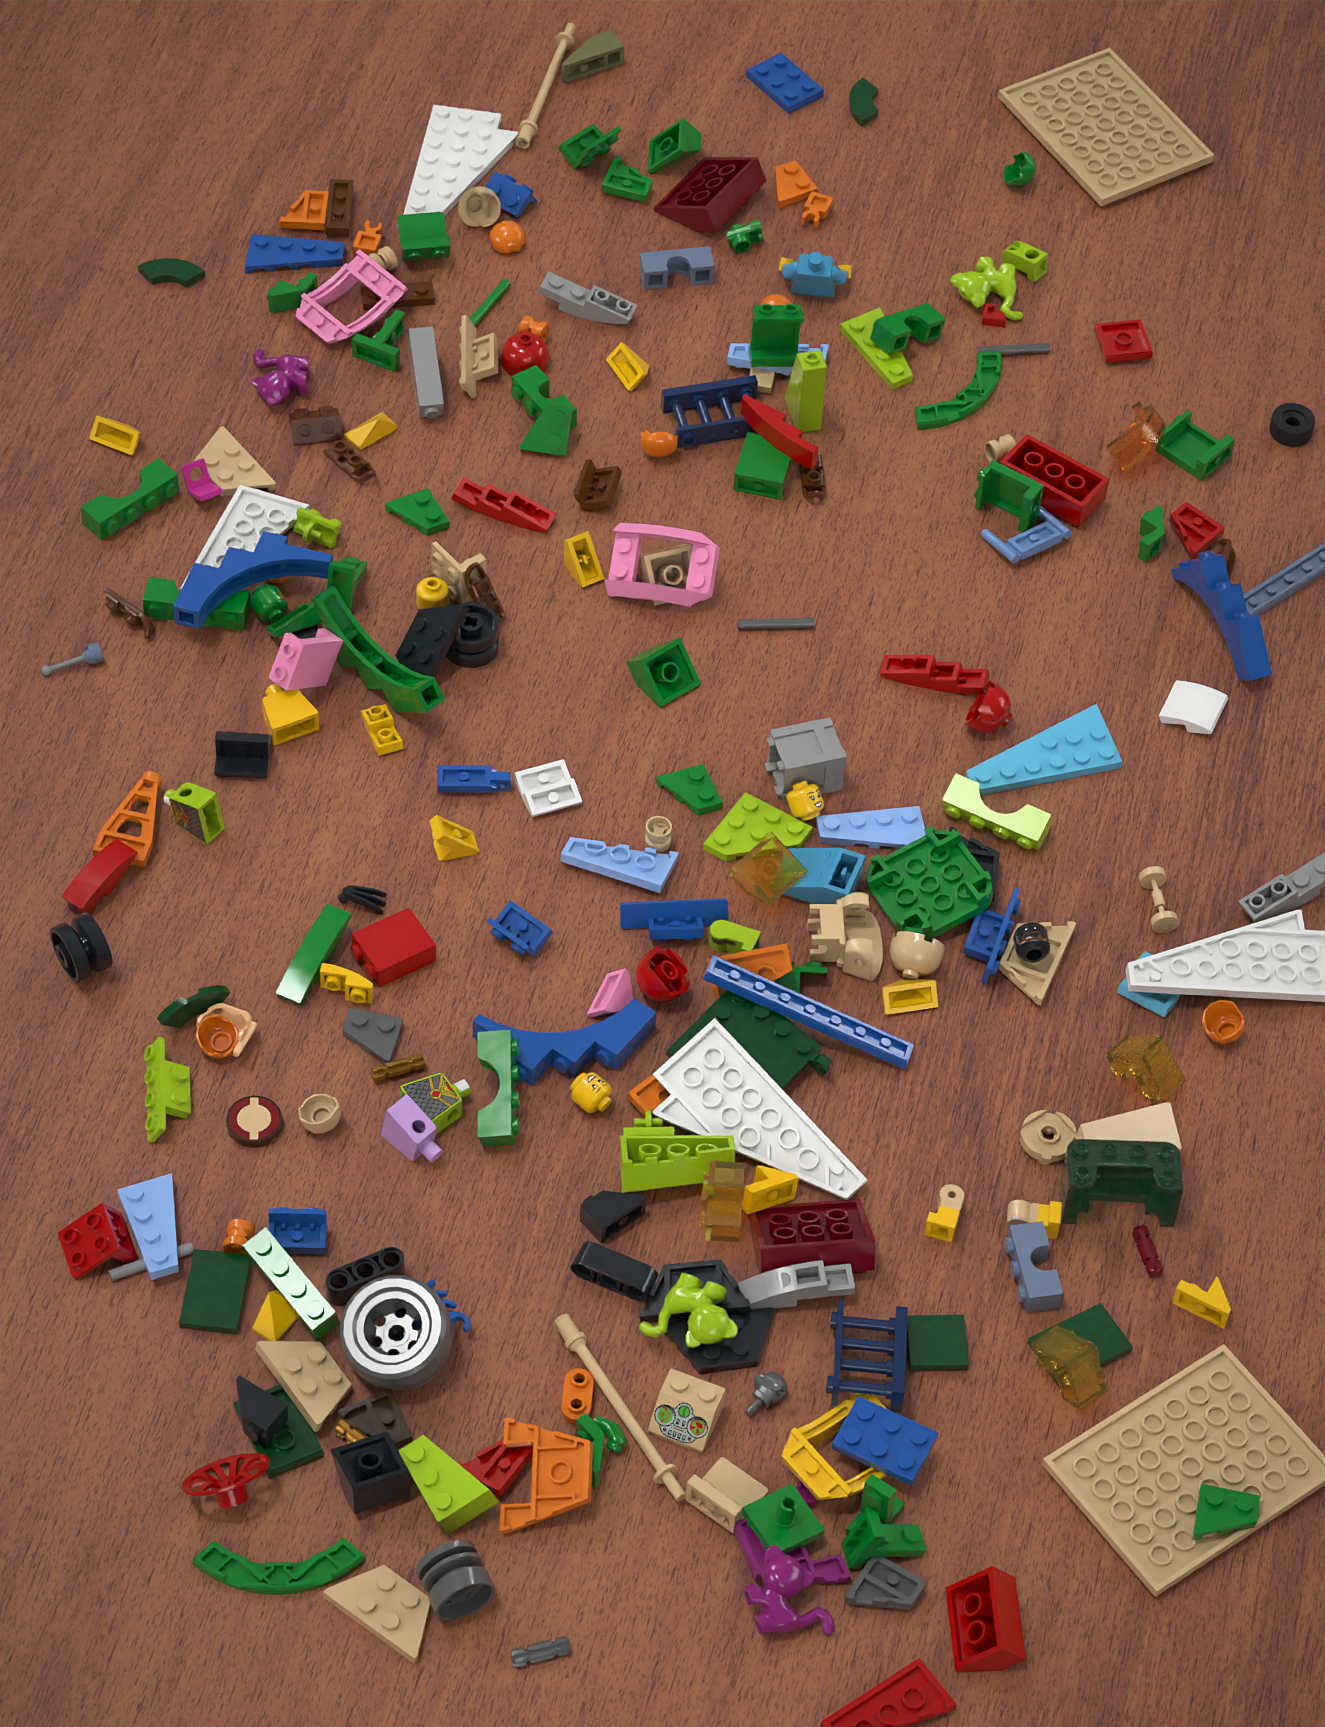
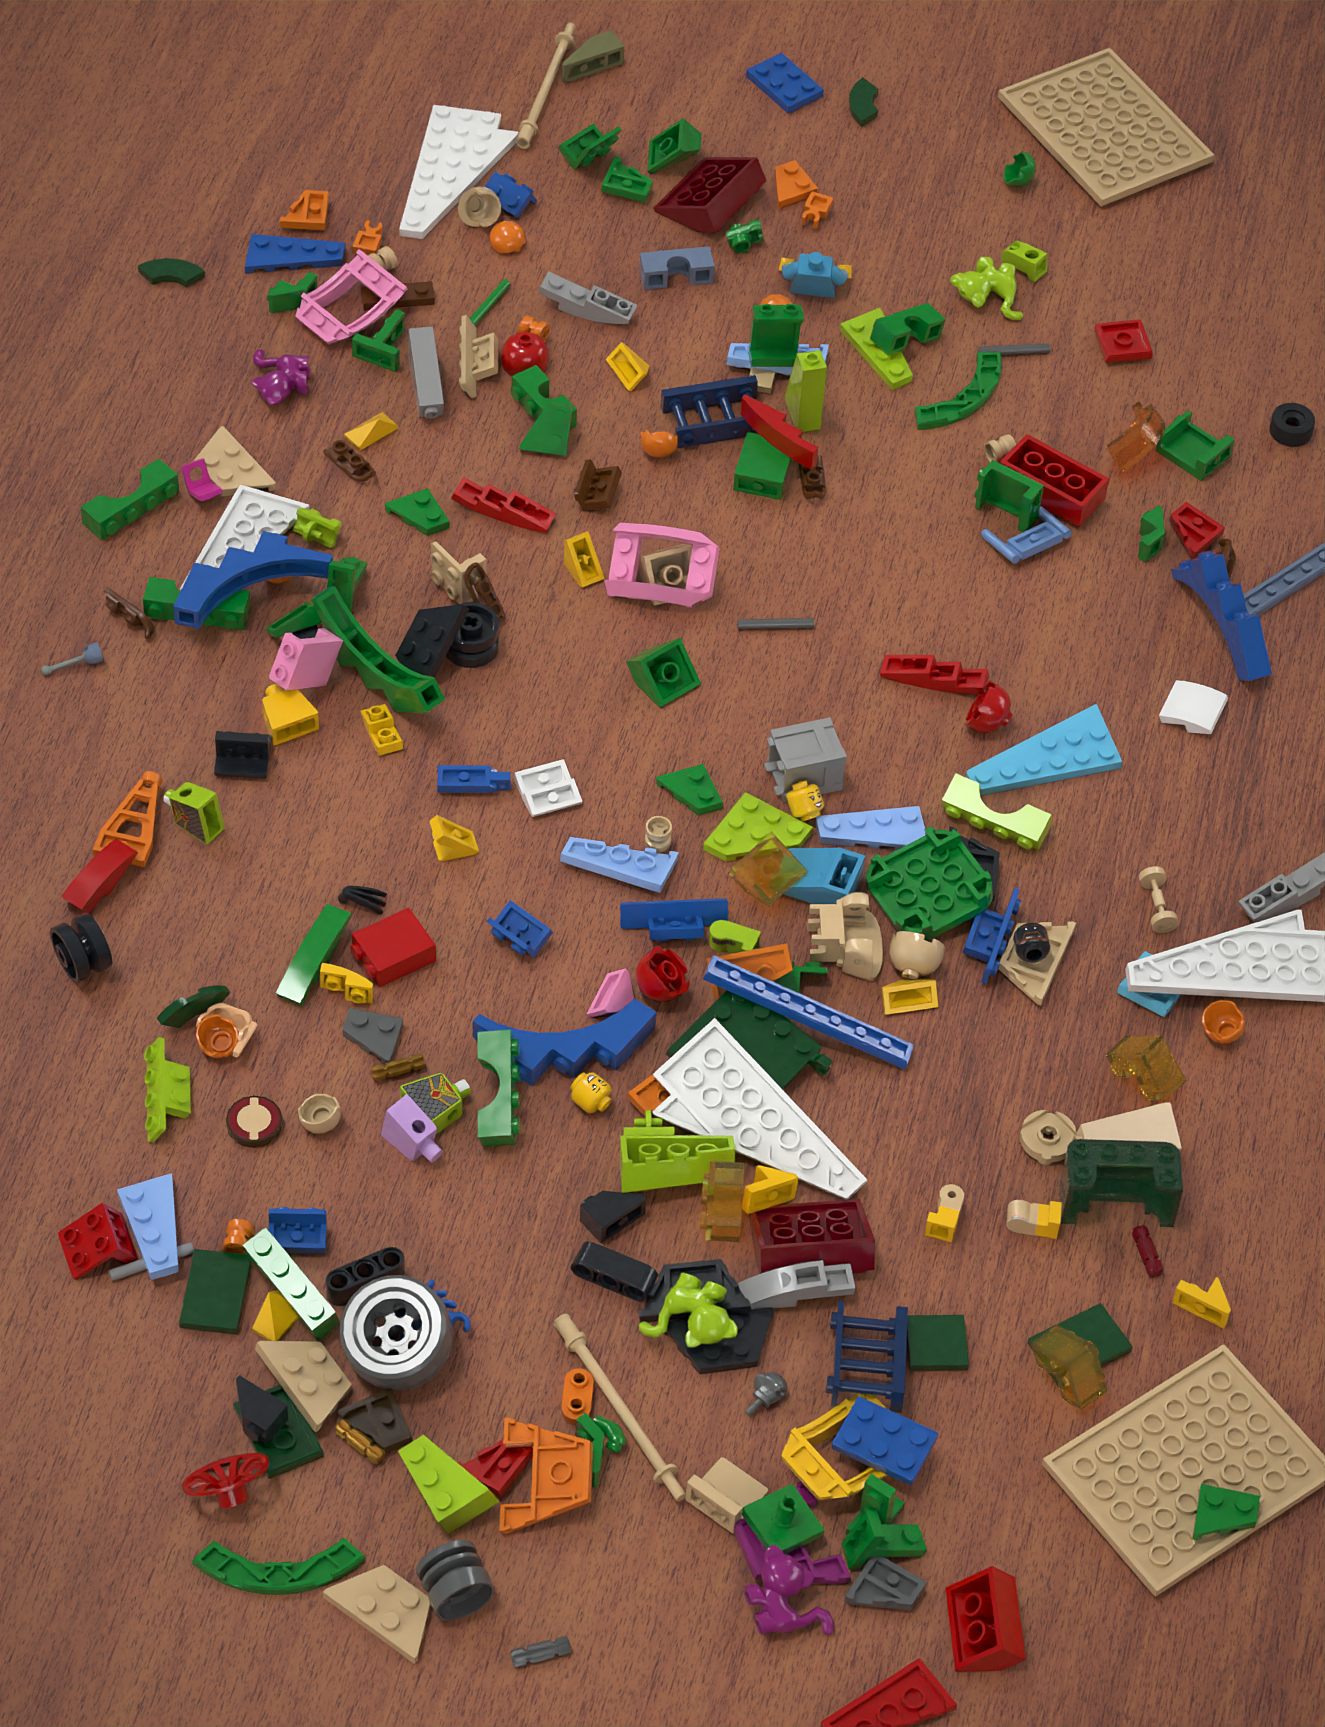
(115, 435): yellow slope -> none
(268, 603): green head -> none
(315, 425): reddish brown bracket -> none
(339, 207): reddish brown plate -> none
(371, 1472): black slope -> none
(423, 236): green bracket -> none
(432, 593): yellow head -> none
(686, 1411): tan slope -> none
(992, 316): red tile -> none
(1037, 1288): sand blue arch -> none

